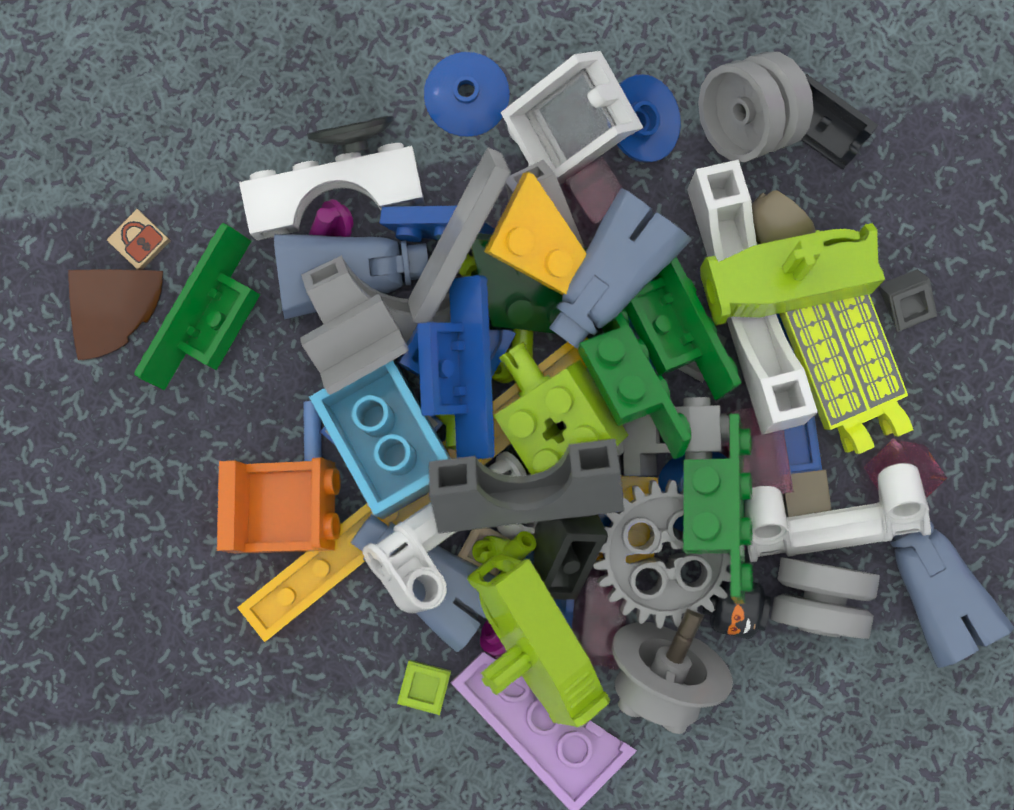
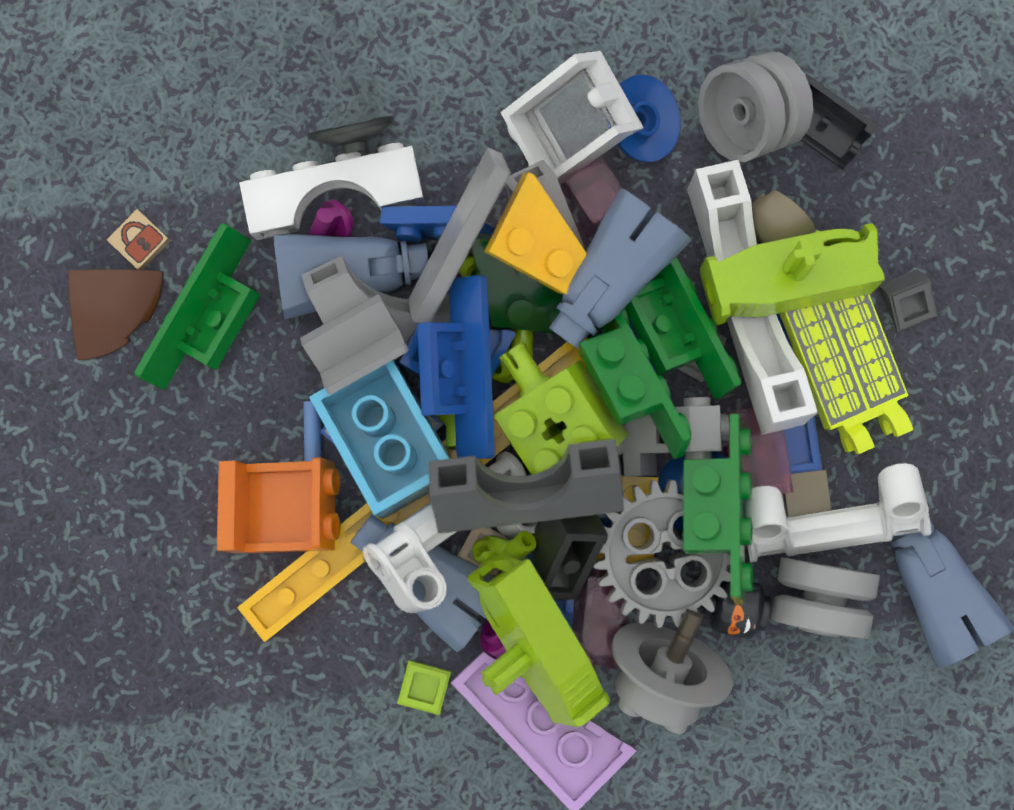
(469, 114): blue dish -> none
(910, 453): clear pink panel -> none

